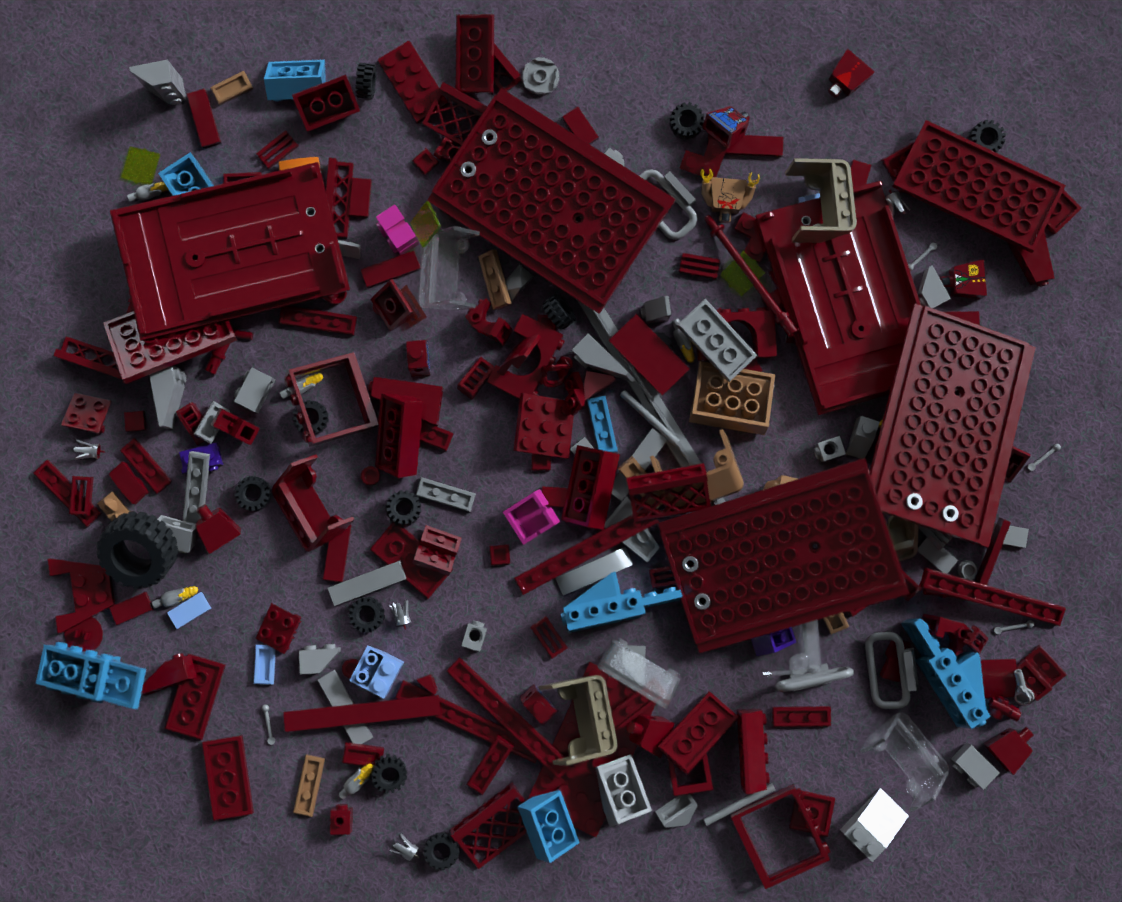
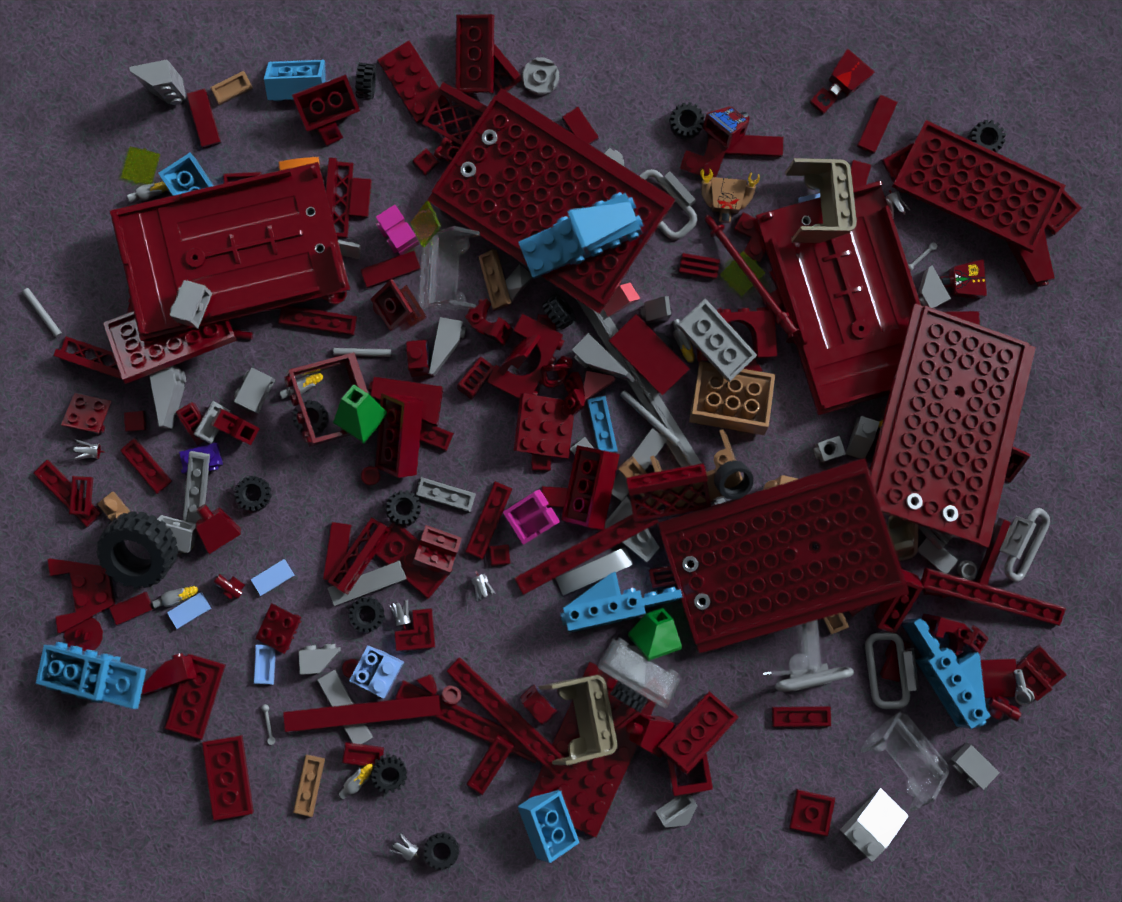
(41, 312): none -> light grey bar
(128, 484): dark red slope -> none
(190, 304): none -> light grey brick
(216, 359): dark red pin -> none
(231, 588): none -> dark red plate
(272, 577): none -> light blue tile
(294, 145): dark red tile -> none
(303, 506): dark red windscreen -> none
(330, 133): none -> dark red tile
(341, 820): dark red brick -> none
(359, 414): none -> green slope
(362, 352): none -> light grey bar
(363, 557): none -> dark red fence
(421, 636): none -> dark red plate
(447, 339): none -> light grey slope
(451, 696): none -> dark red tile
(472, 644): light grey brick -> none
(481, 585): none -> flat silver piece
(481, 816): dark red fence -> none
(488, 520): none -> dark red tile
(539, 623): dark red tile -> none
(582, 235): none -> dark azure wedge
(621, 298): none -> coral slope
(621, 791): light grey slope -> none
(629, 696): none -> black tyre
(655, 635): none -> green slope
(738, 805): light grey bar -> none
(742, 488): none -> black tyre
(752, 750): dark red slope -> none
(773, 641): dark purple slope -> none
(797, 868): dark red window -> none
(823, 100): none -> dark red tile
(877, 124): none -> dark red tile
(893, 611): none -> dark red brick
(997, 630): light grey hinge -> none
(1010, 748): dark red torso -> none
(1017, 540): none -> light grey bar
(1056, 447): light grey hinge -> none

